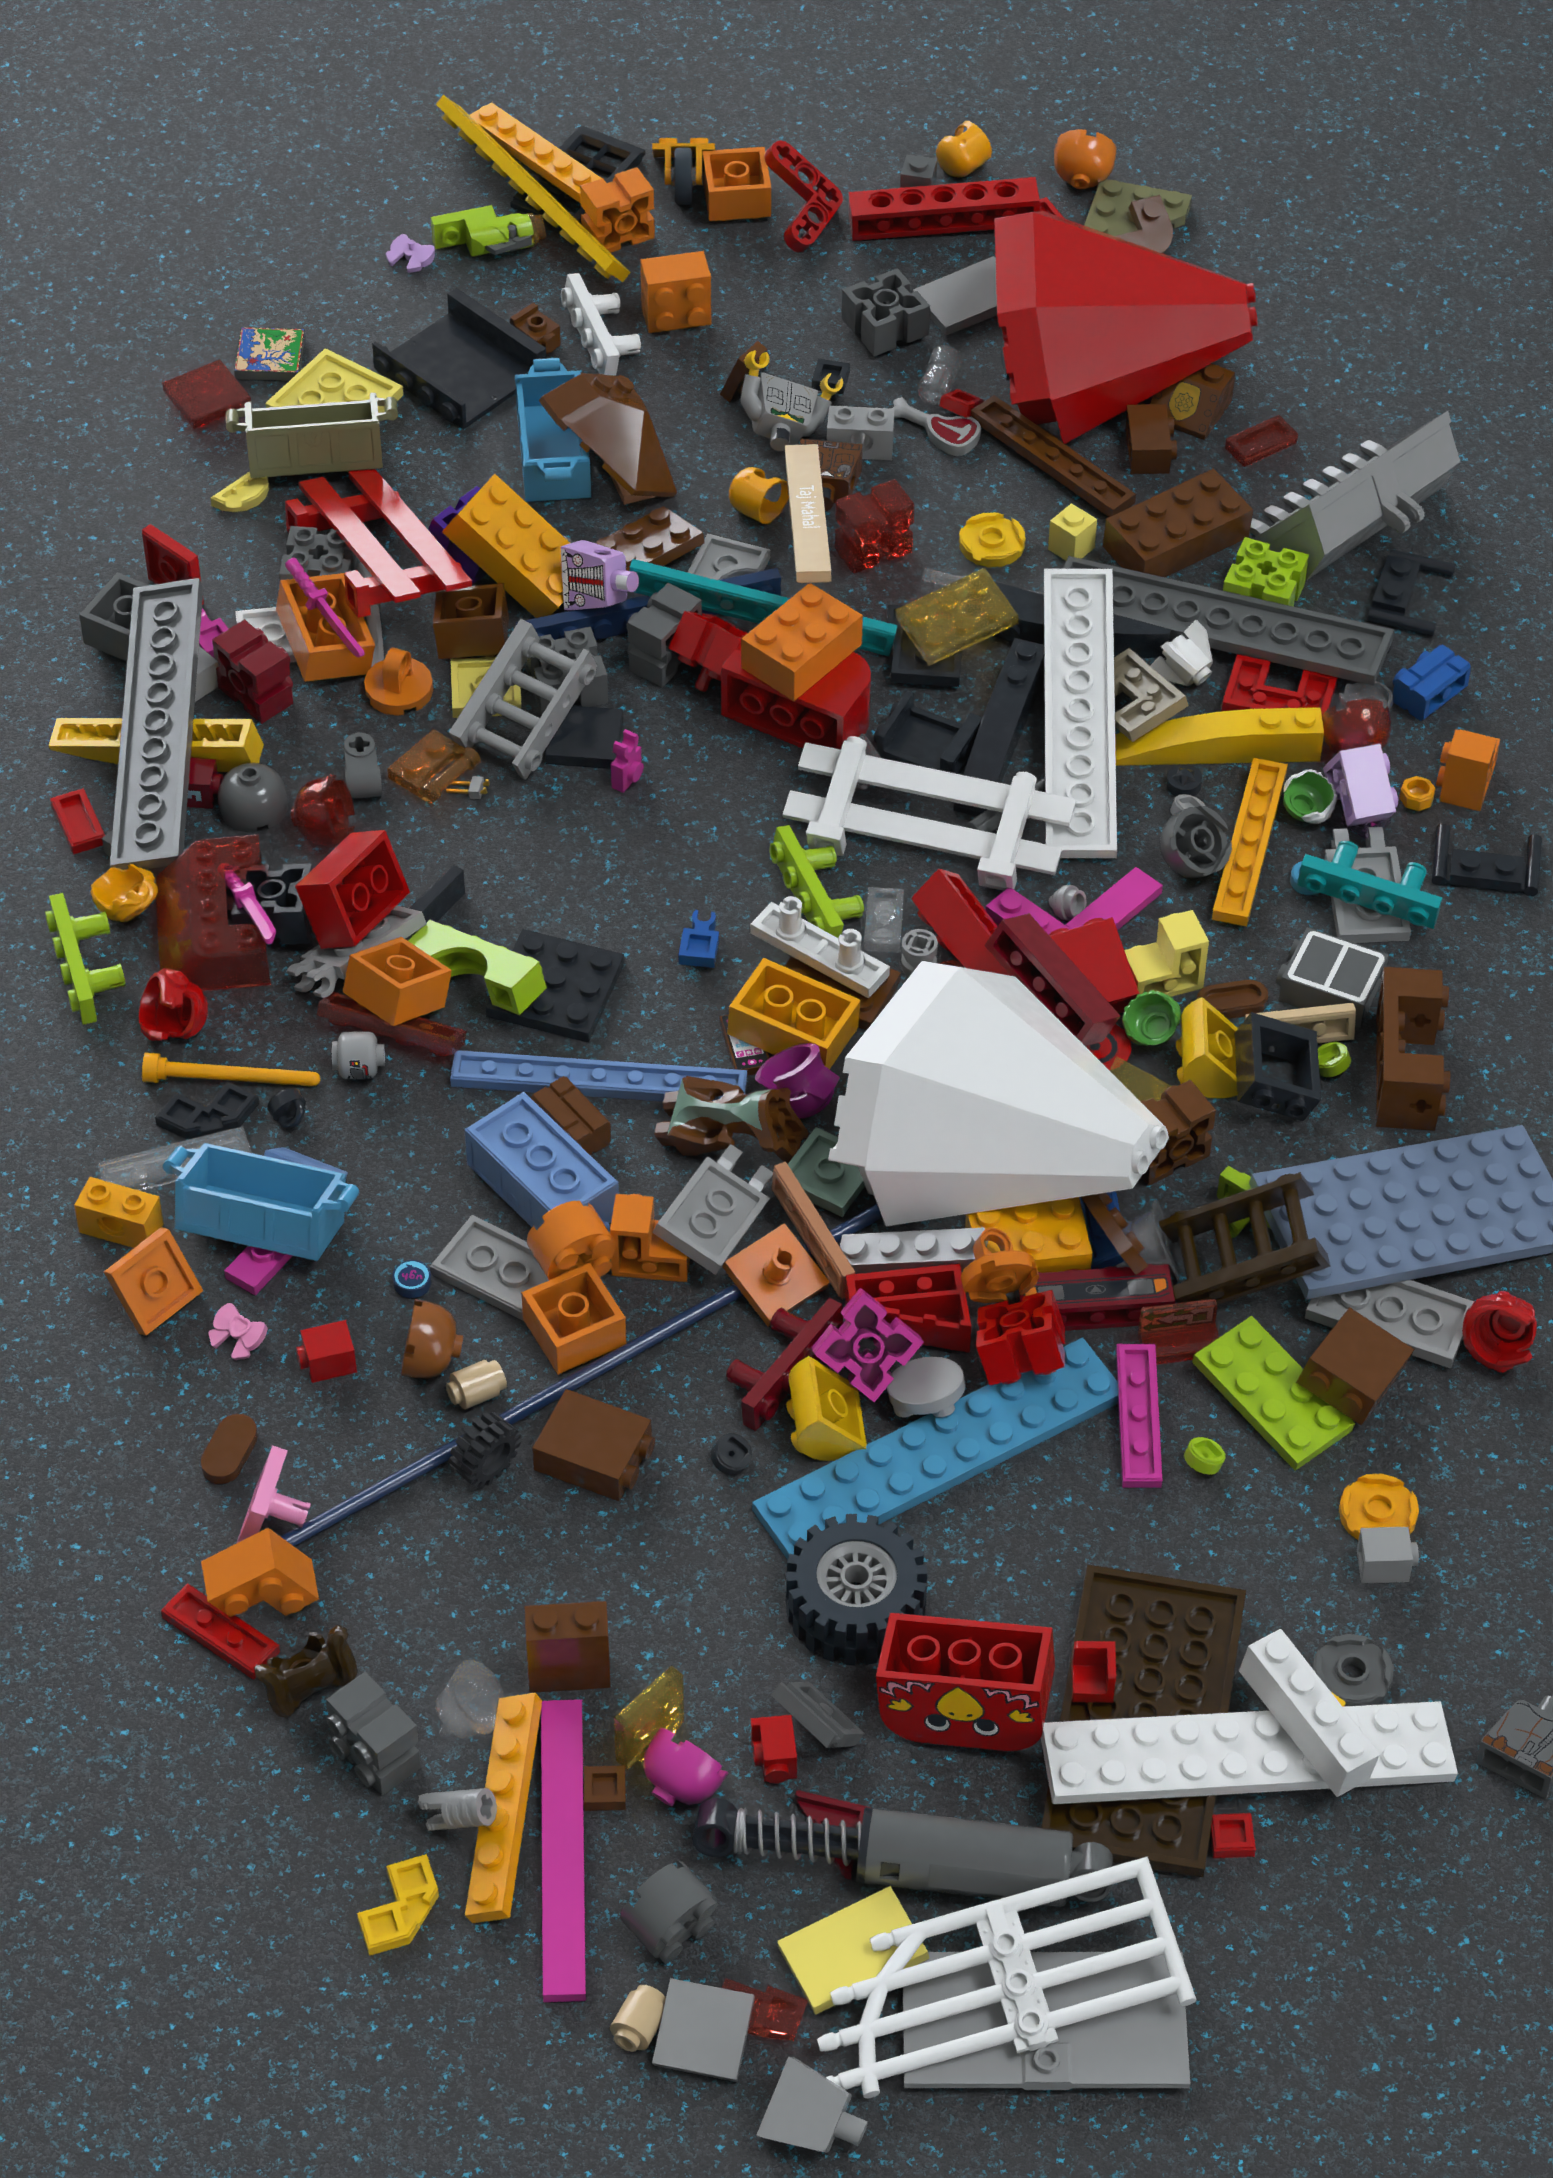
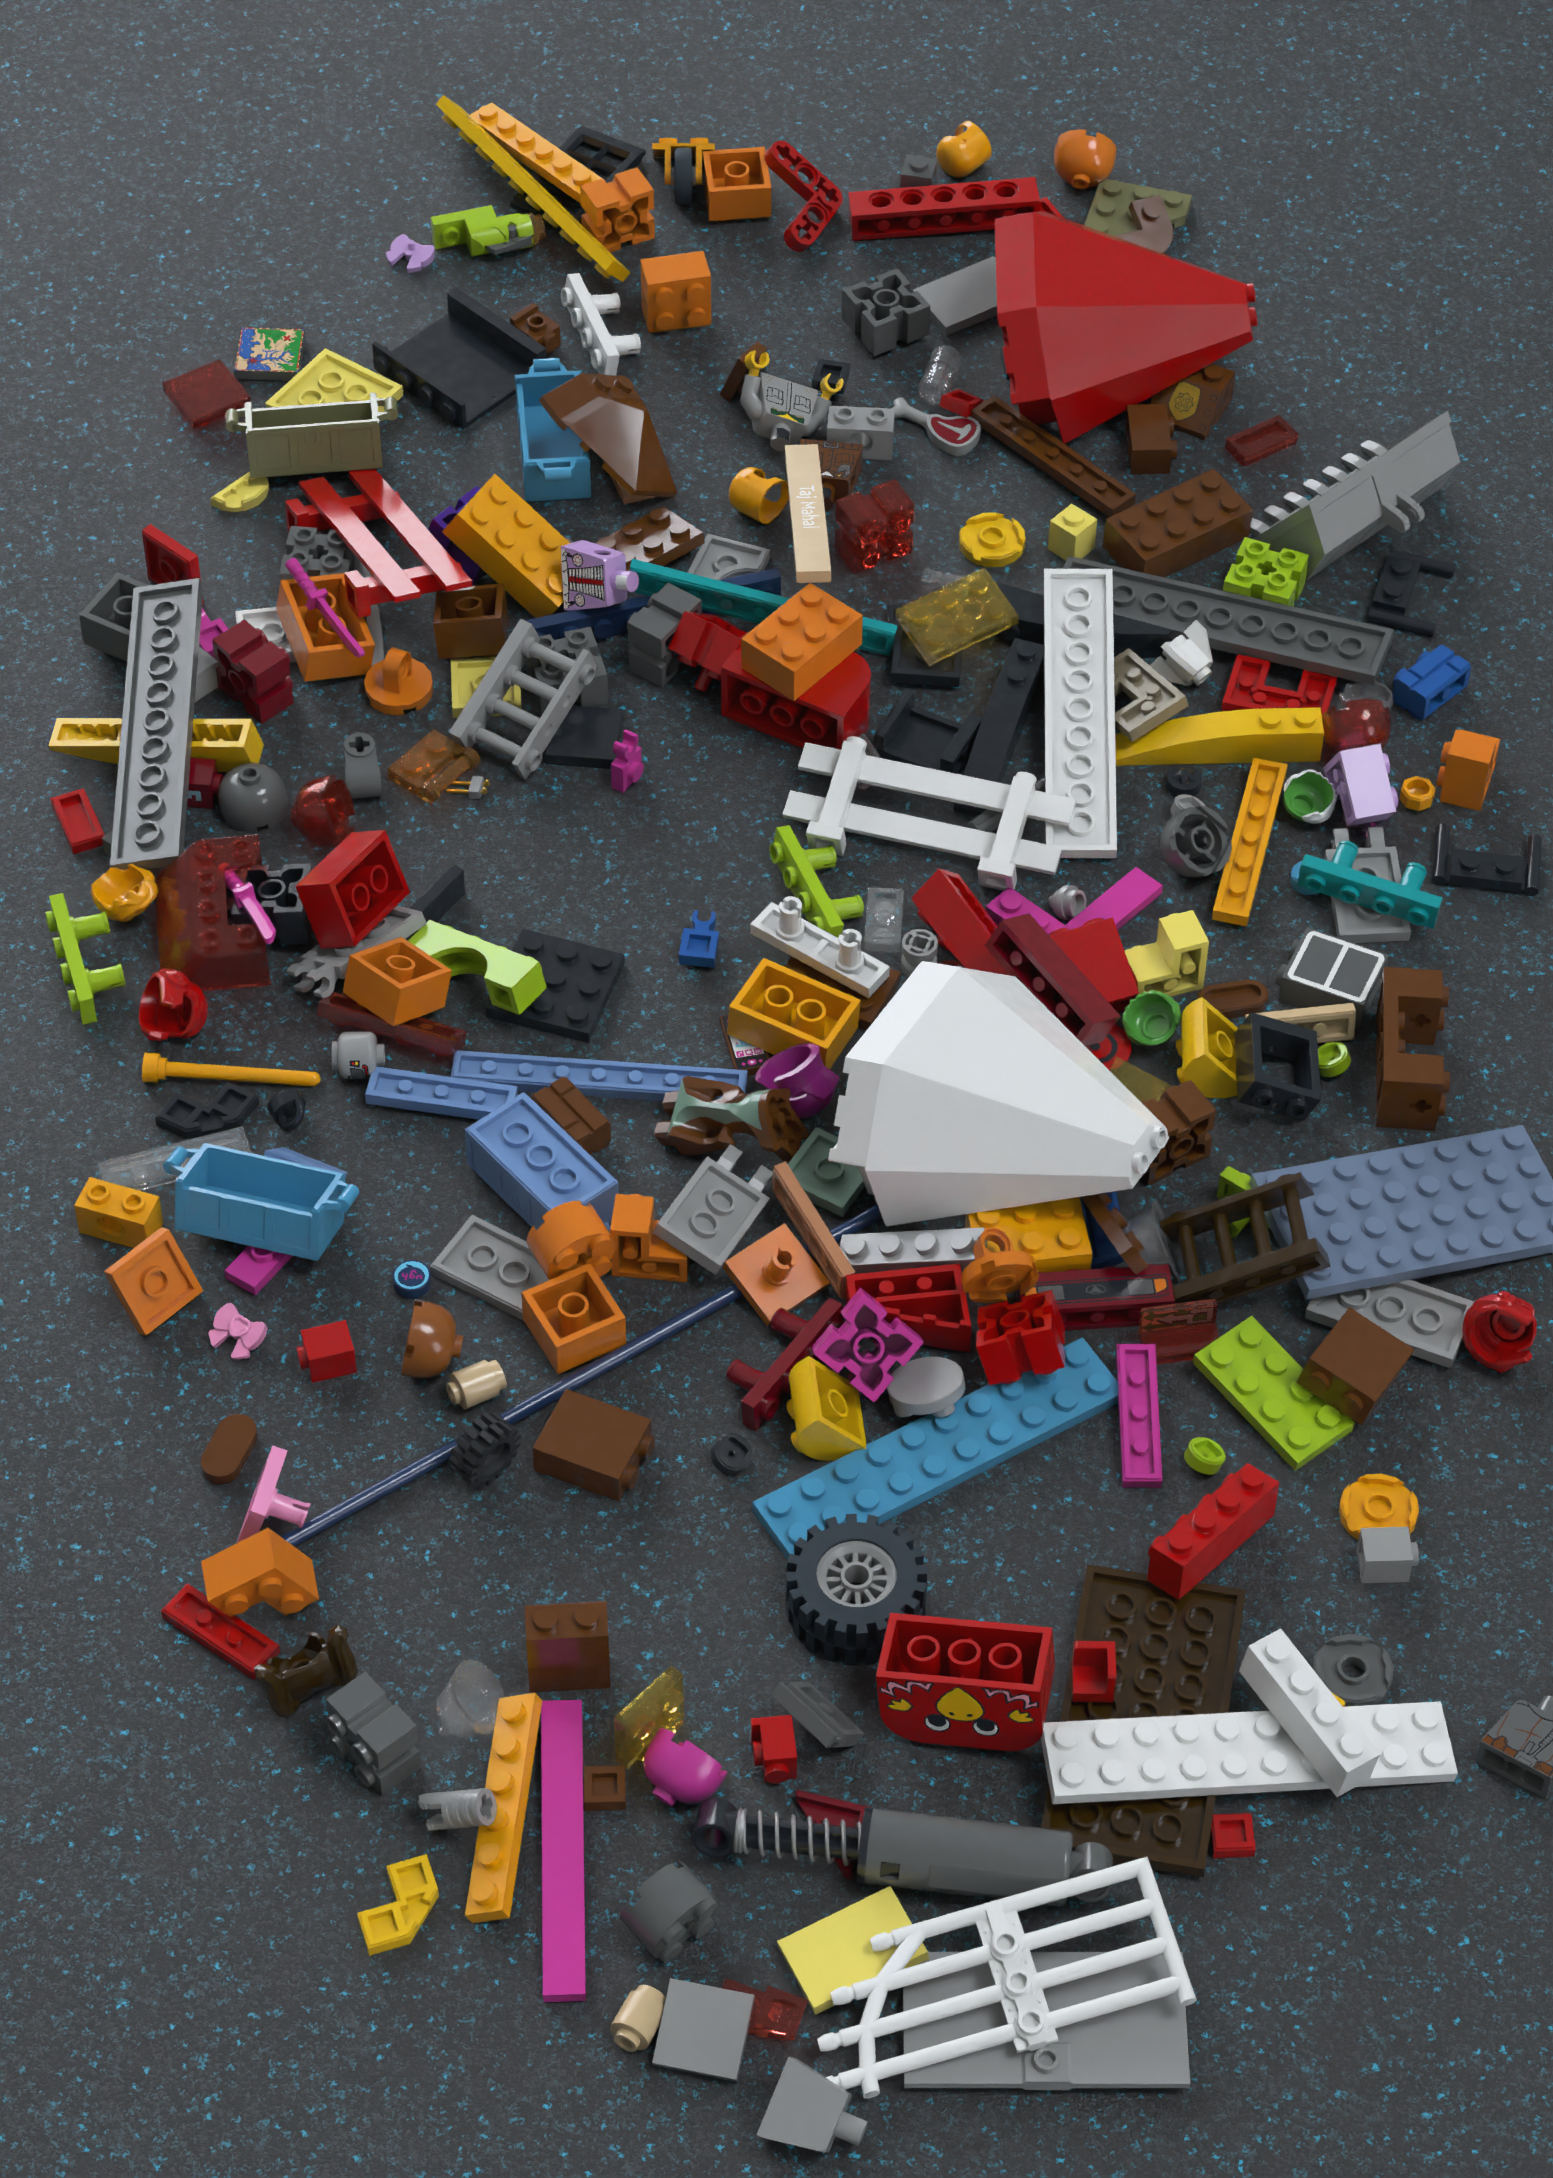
(436, 1093): none -> medium blue plate
(1212, 1530): none -> red brick

